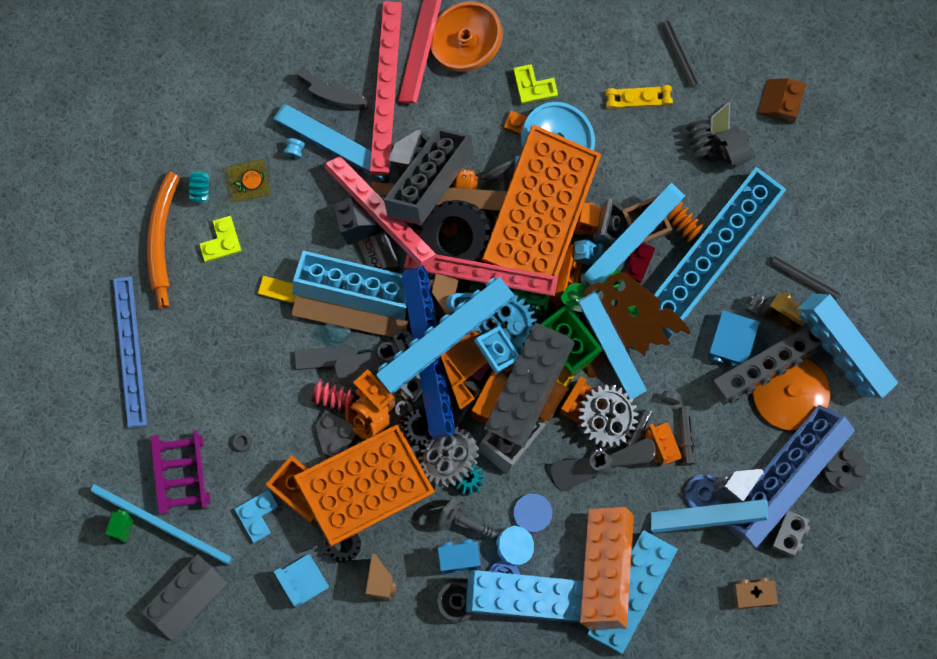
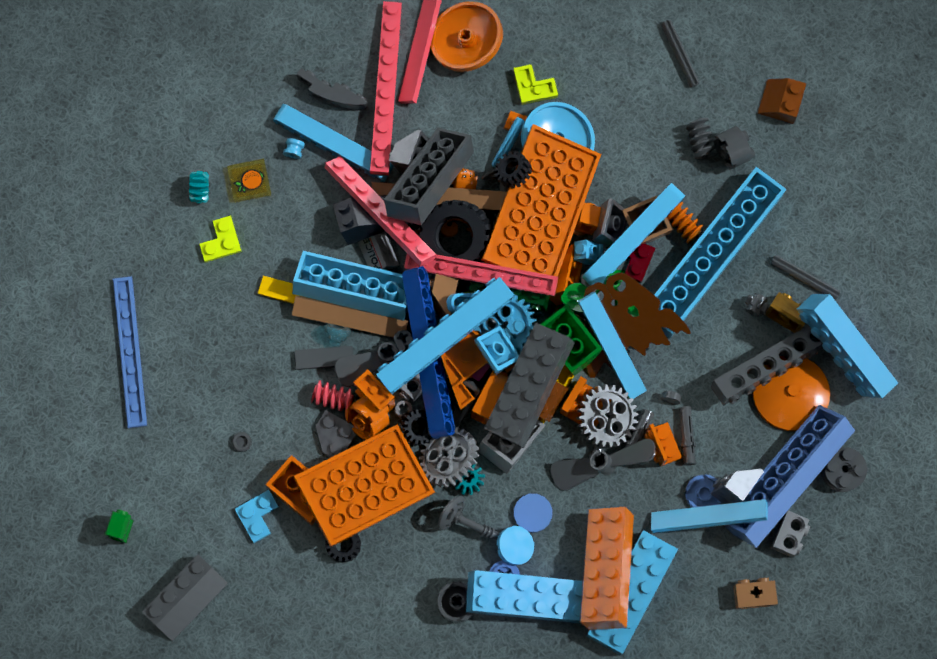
(156, 239): orange animal -> none
(162, 465): magenta fence -> none
(162, 525): medium azure tile -> none
(302, 580): medium azure bracket -> none
(380, 582): medium nougat slope -> none
(458, 557): dark azure brick -> none
(507, 163): none -> black tyre
(509, 140): none -> medium azure axle
(638, 97): yellow plate -> none
(720, 120): olive tile -> none
(733, 339): dark azure brick -> none

